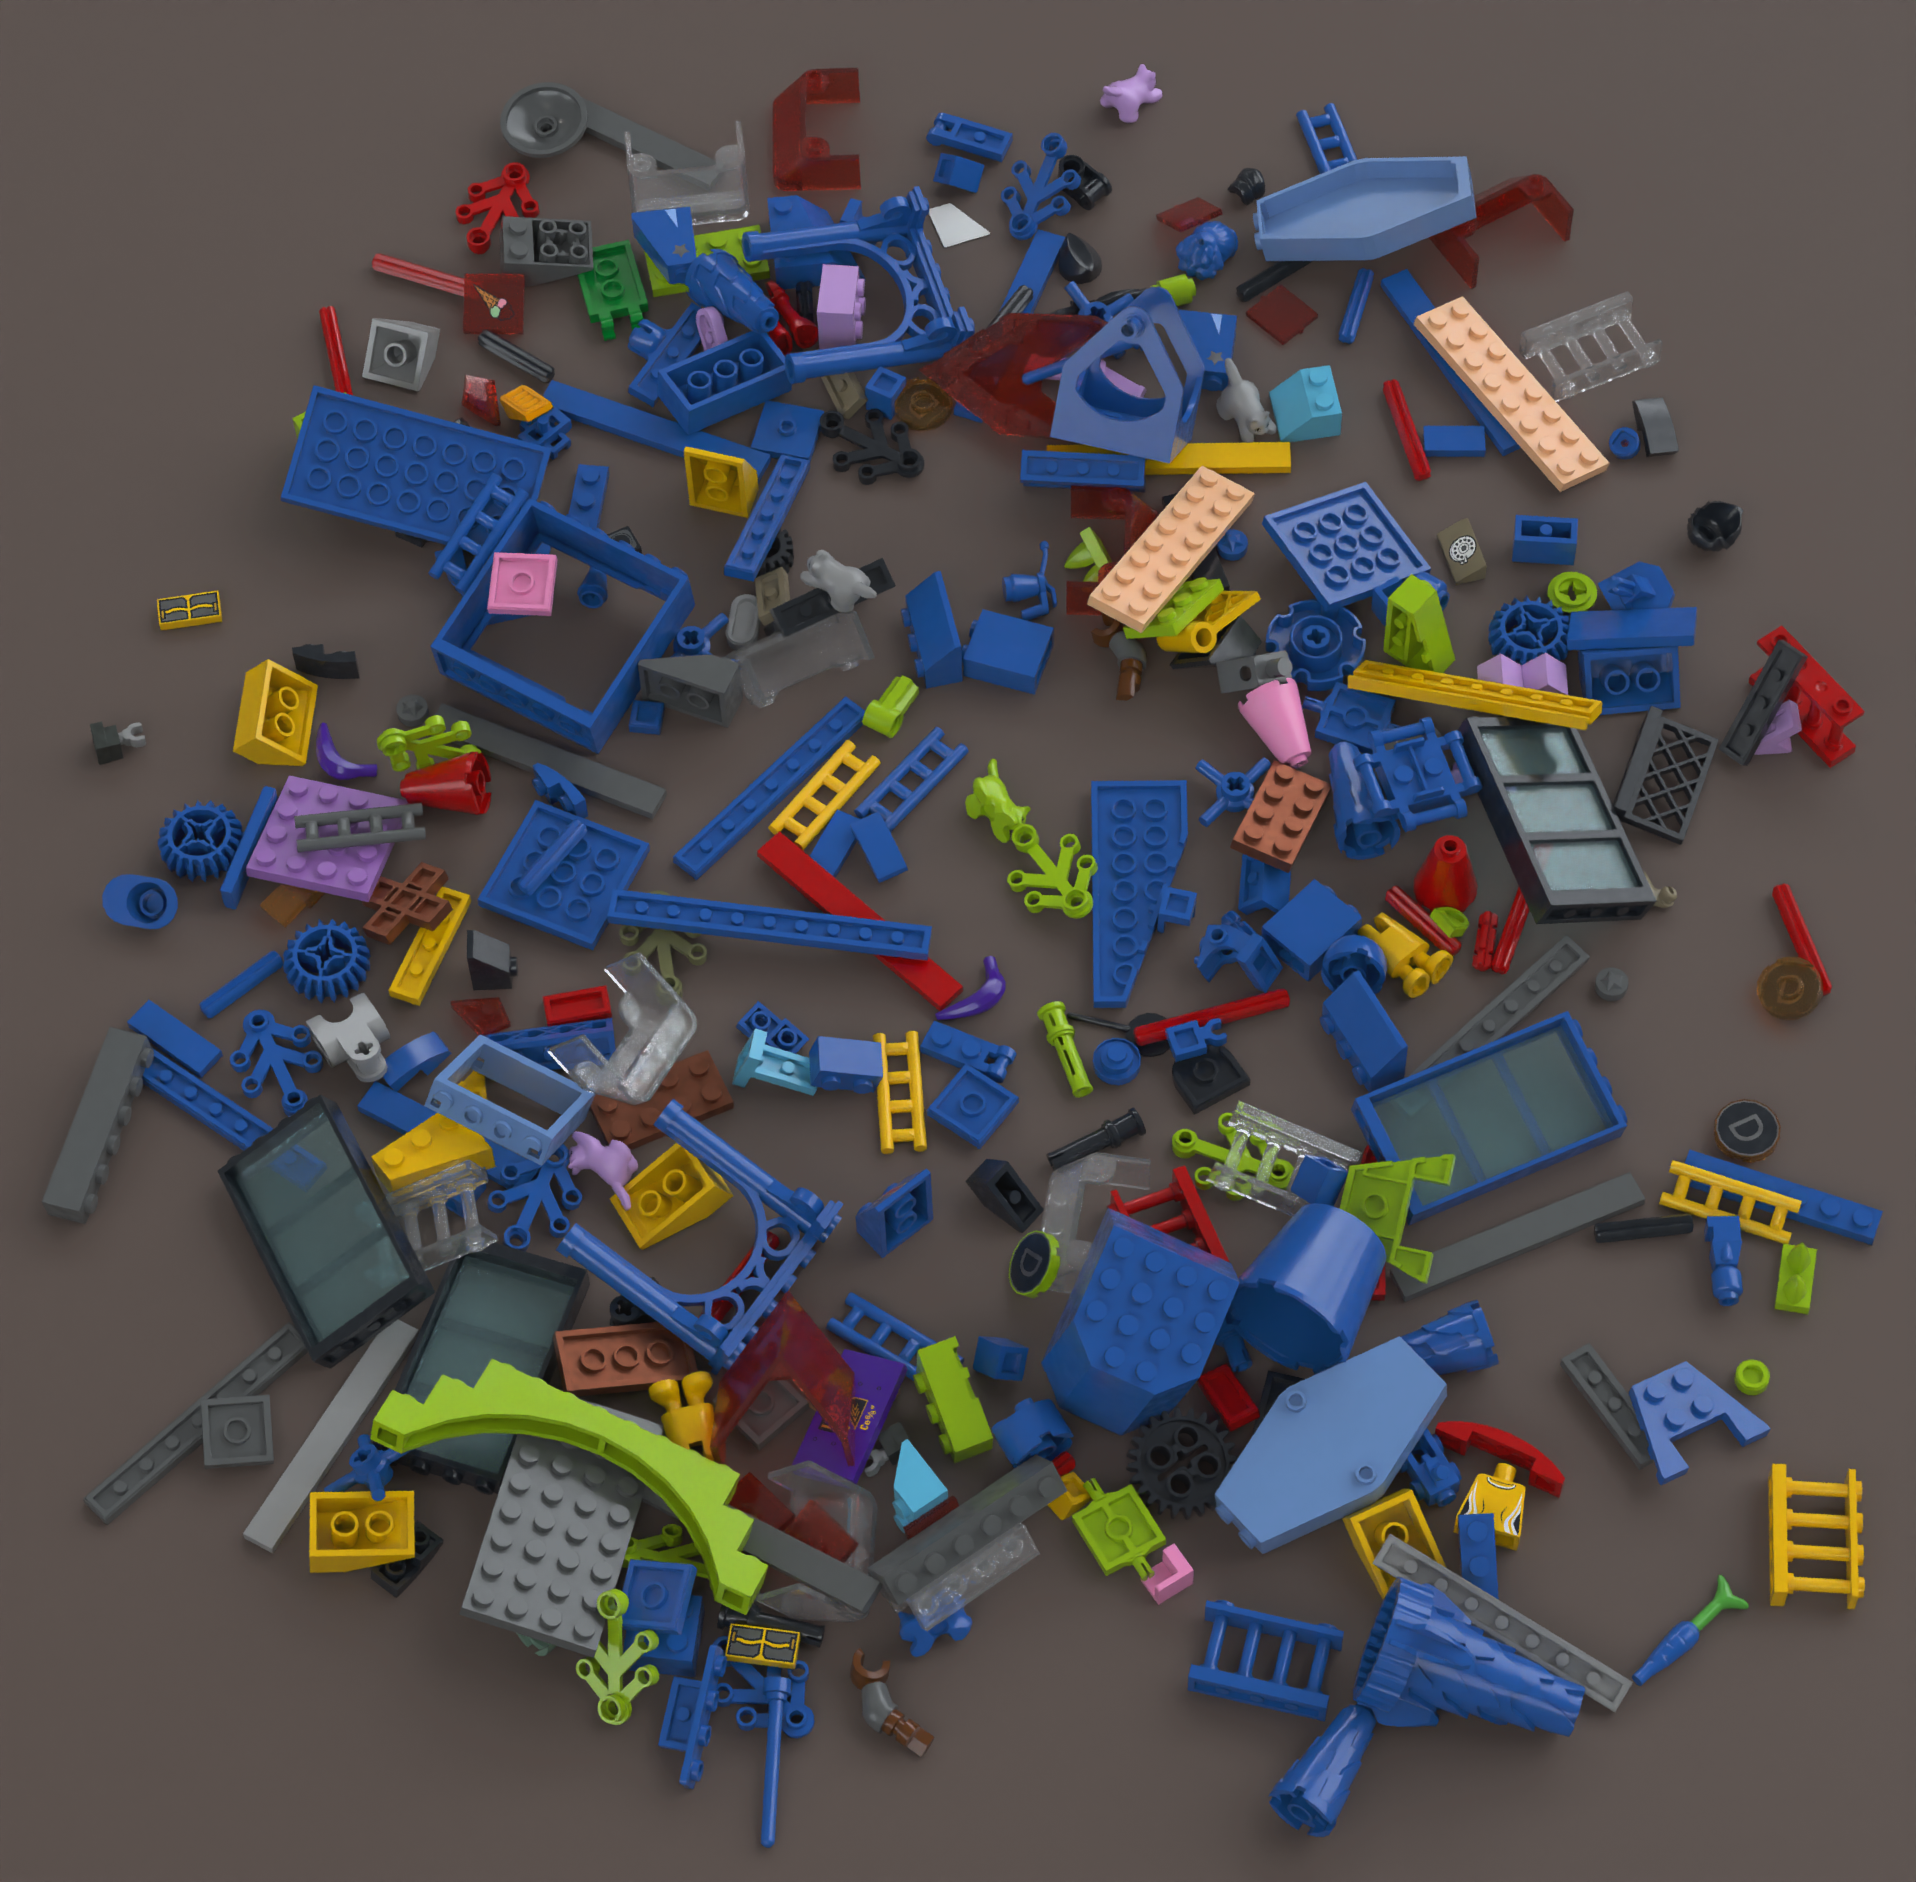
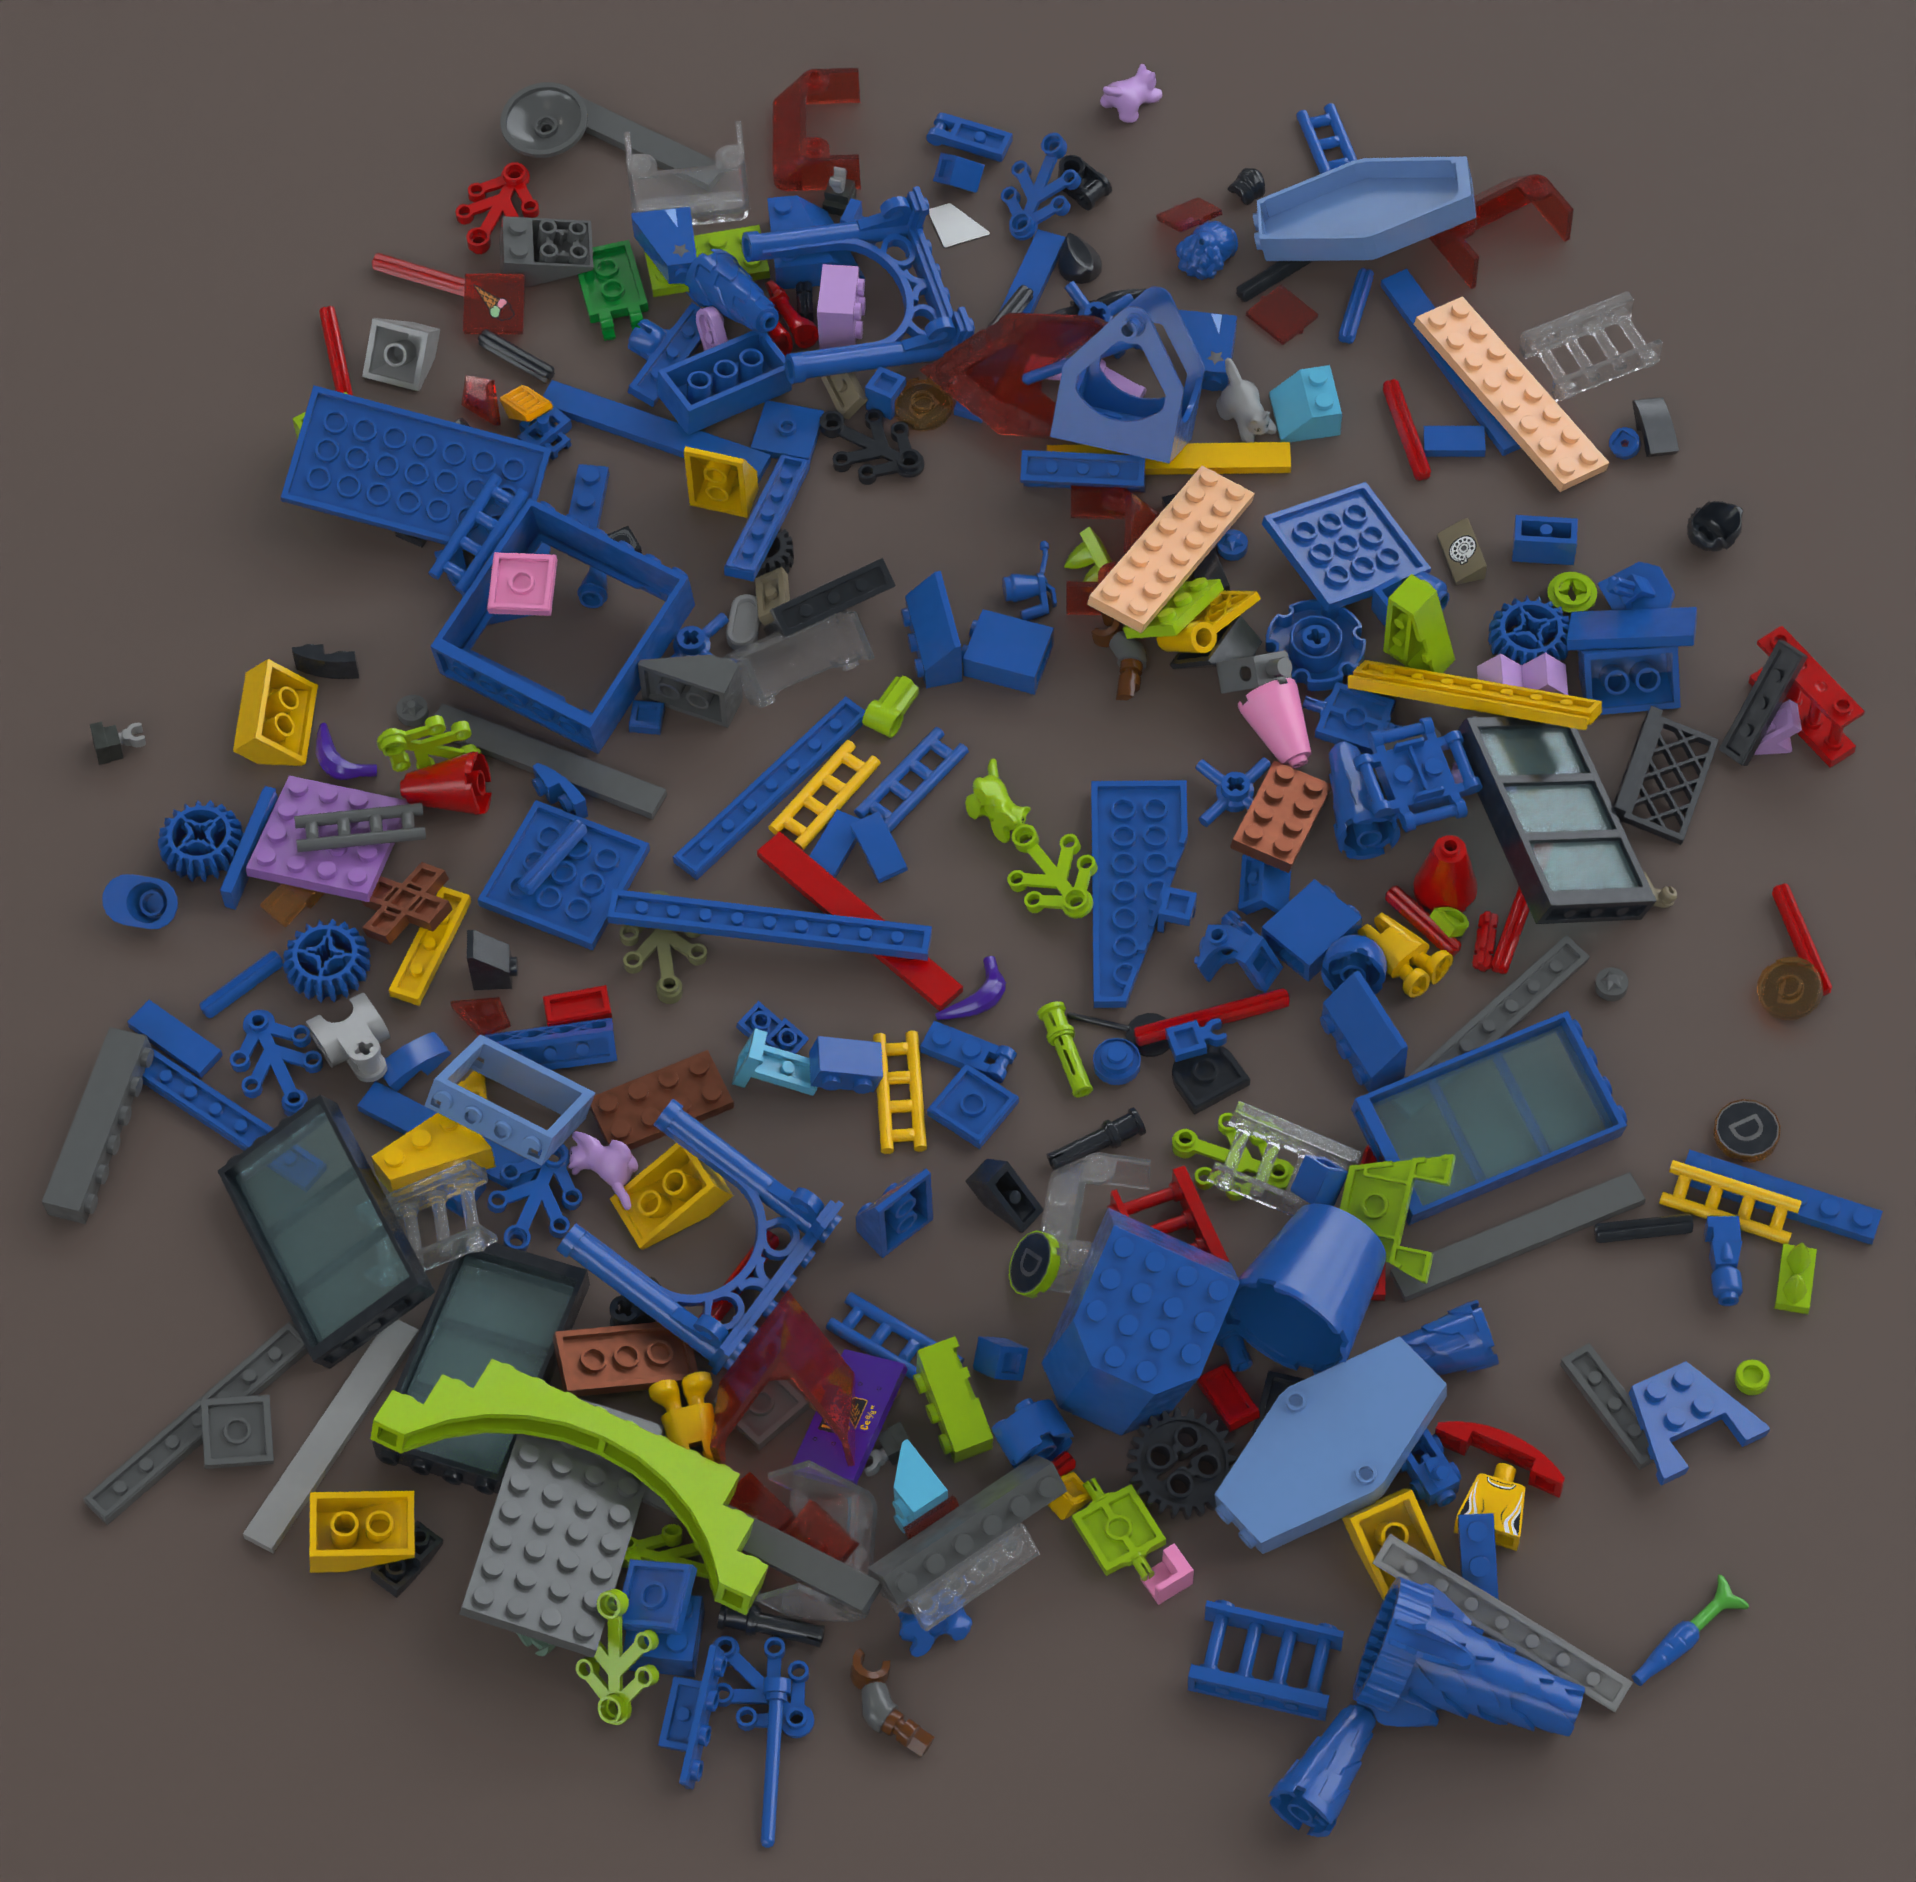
(189, 610): tile -> none
(369, 1468): blue bar -> none
(657, 1036): clear windscreen -> none
(762, 1646): tile -> none
(838, 192): none -> pearl dark grey piece
(841, 582): light grey animal -> none
(1179, 287): lime brick -> none
(1785, 1551): yellow fence -> none

